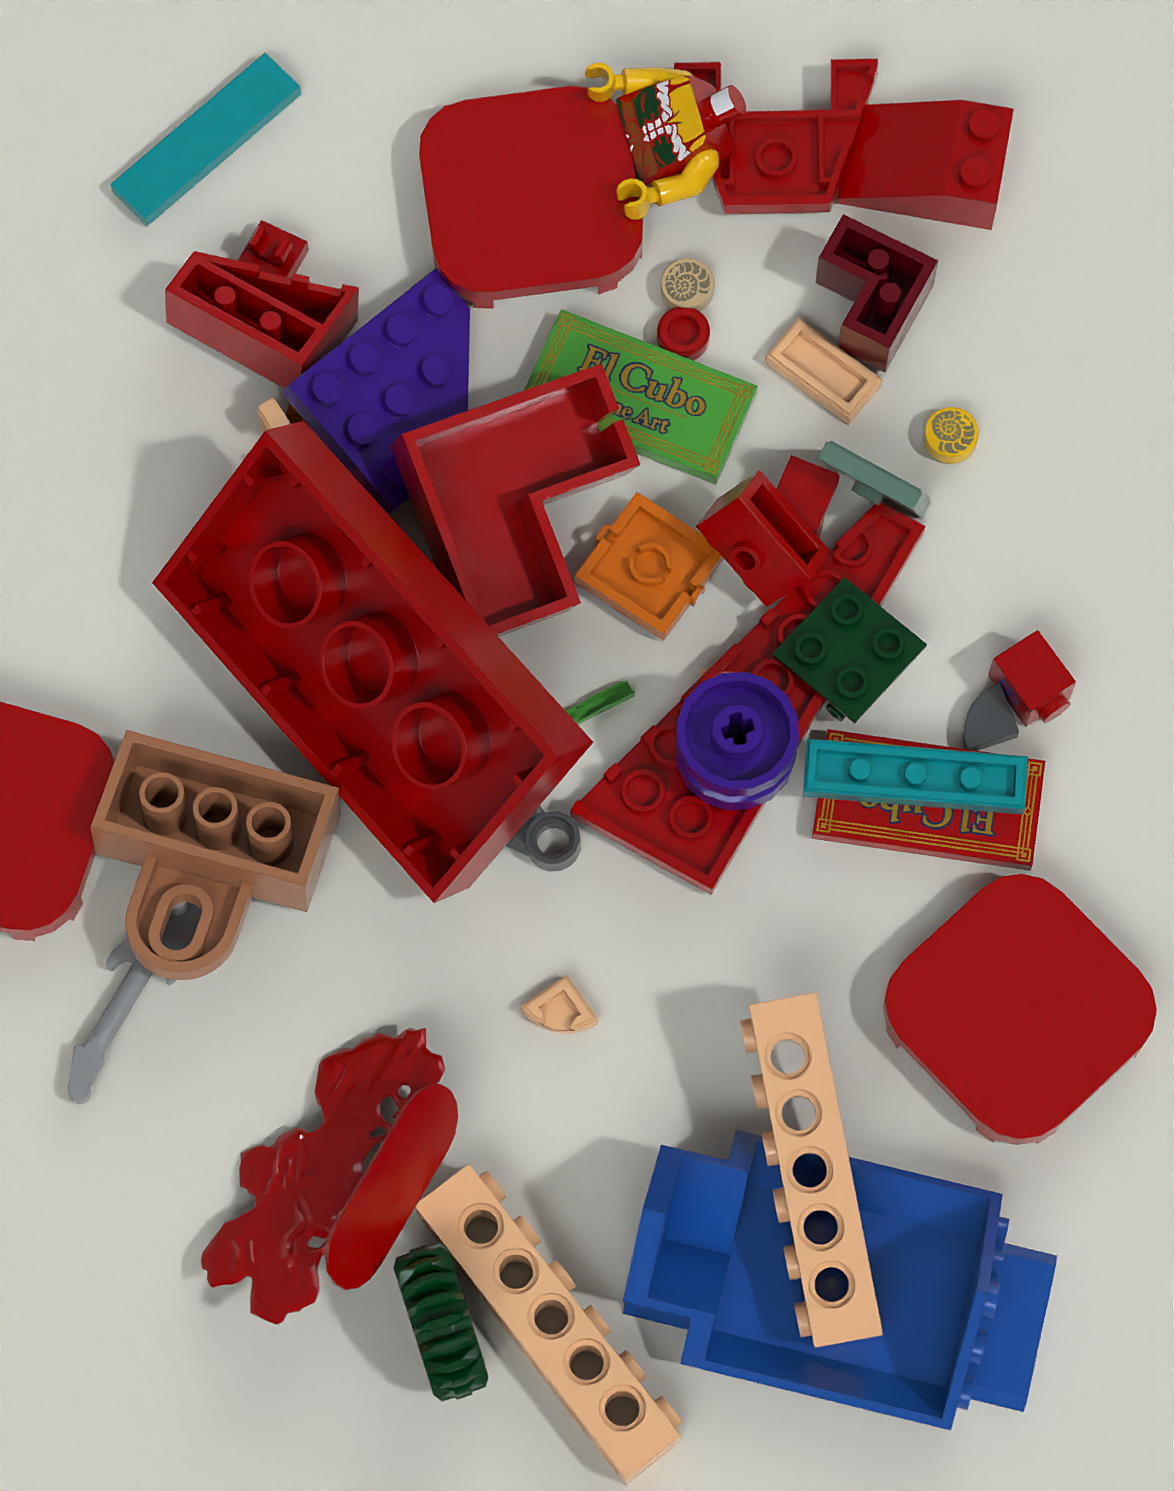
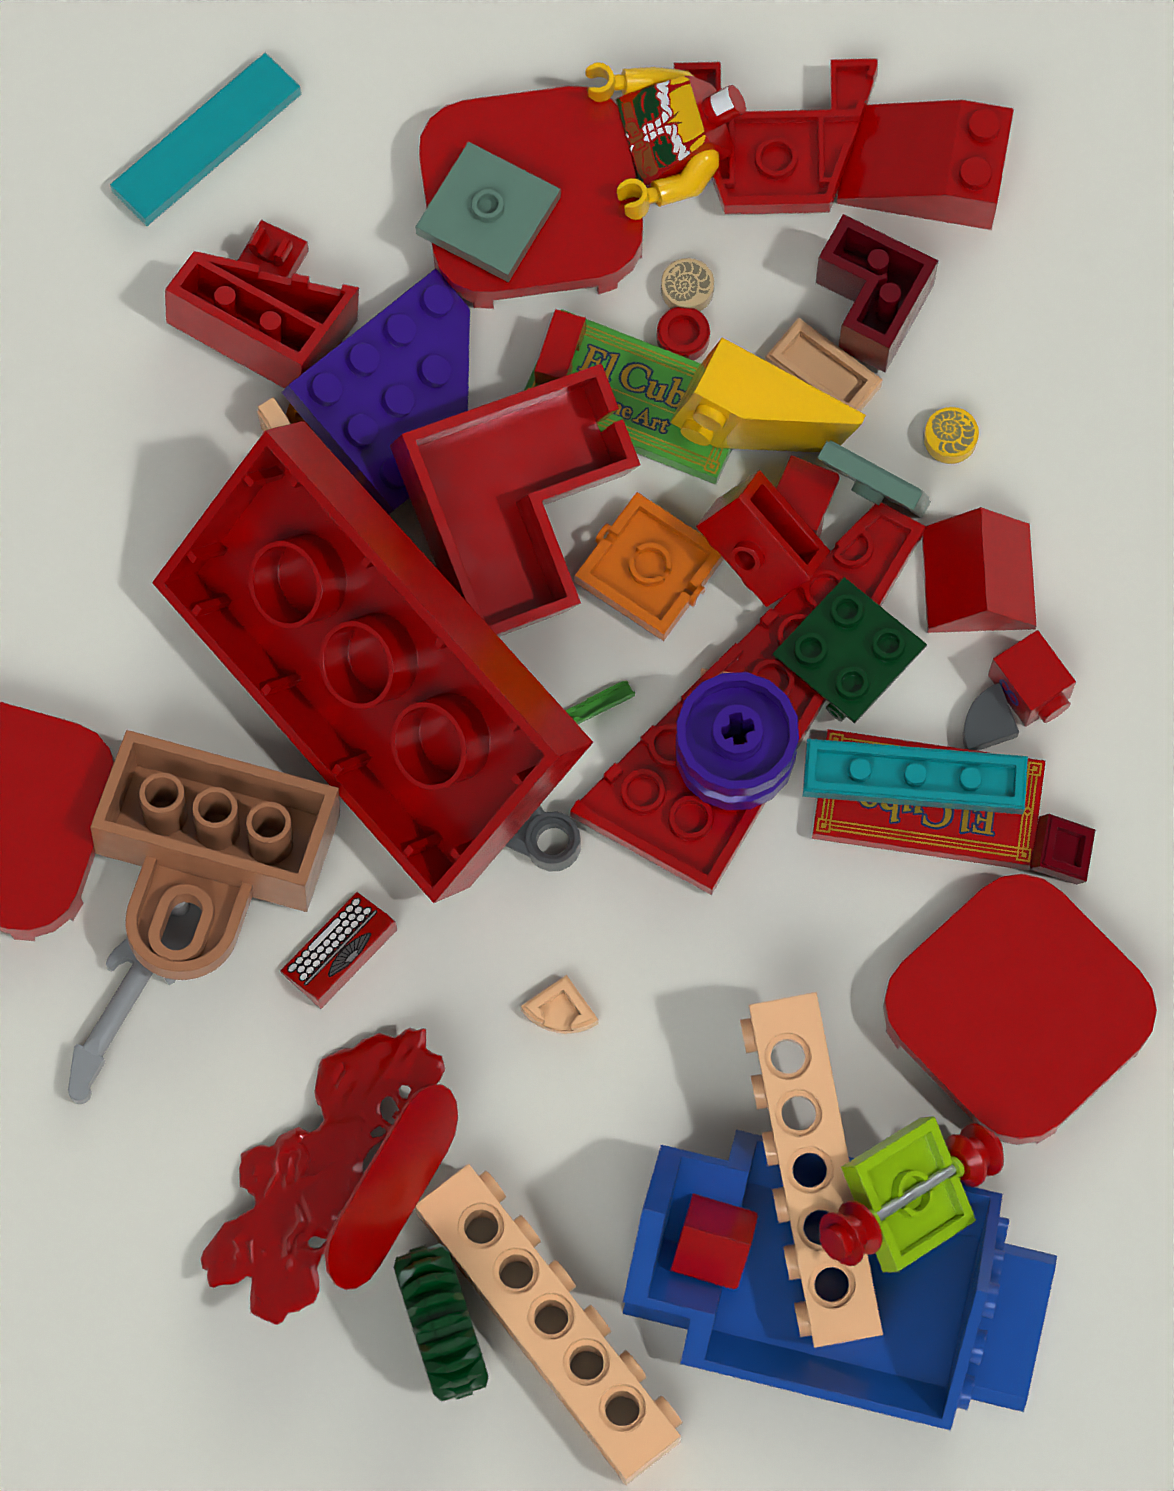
(339, 949): none -> slope
(488, 211): none -> sand green plate
(559, 347): none -> red piece
(714, 1241): none -> red panel
(757, 406): none -> yellow slope
(909, 1193): none -> lime plate
(978, 573): none -> red slope
(1062, 849): none -> dark red tile

